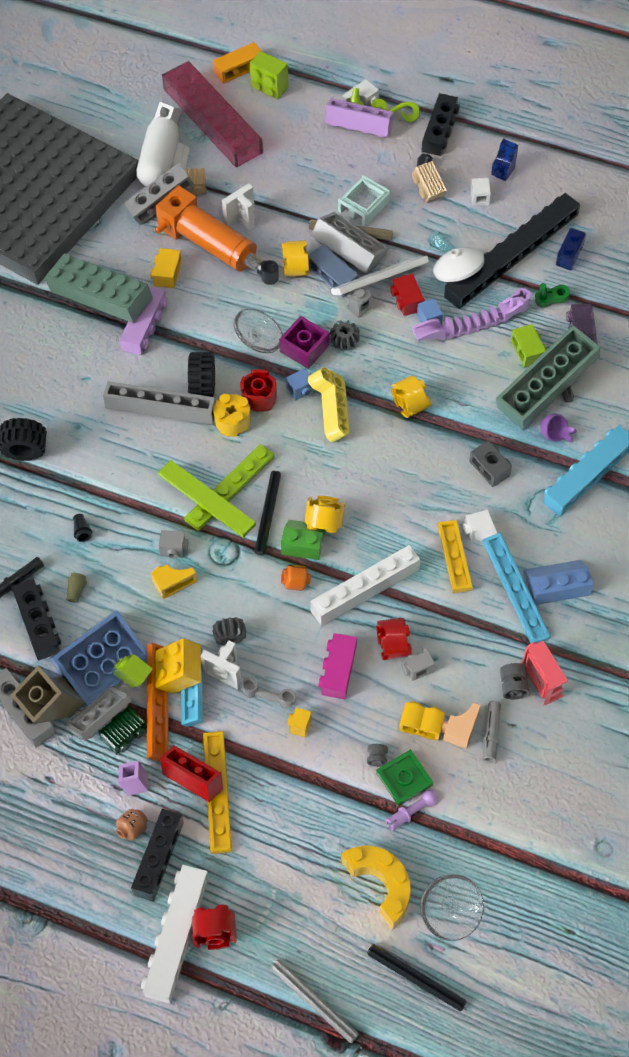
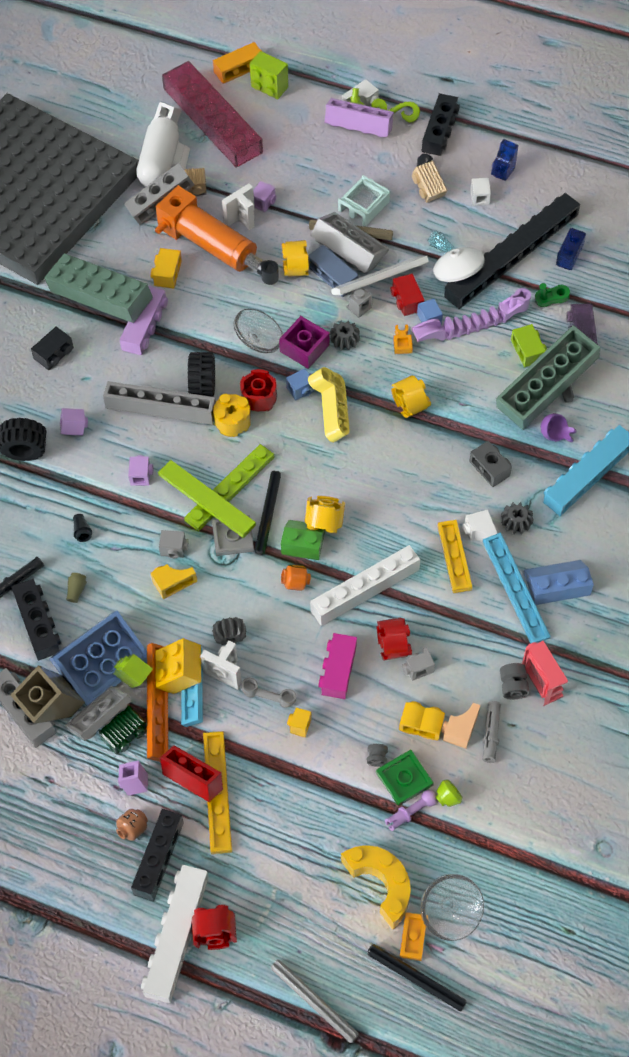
(52, 348): none -> black brick
(73, 421): none -> lavender brick
(140, 470): none -> lavender brick
(229, 542): none -> light grey tile
(264, 196): none -> lavender brick
(402, 341): none -> light orange plate
(412, 937): none -> light orange plate
(448, 794): none -> lime cone
(517, 518): none -> dark grey gear

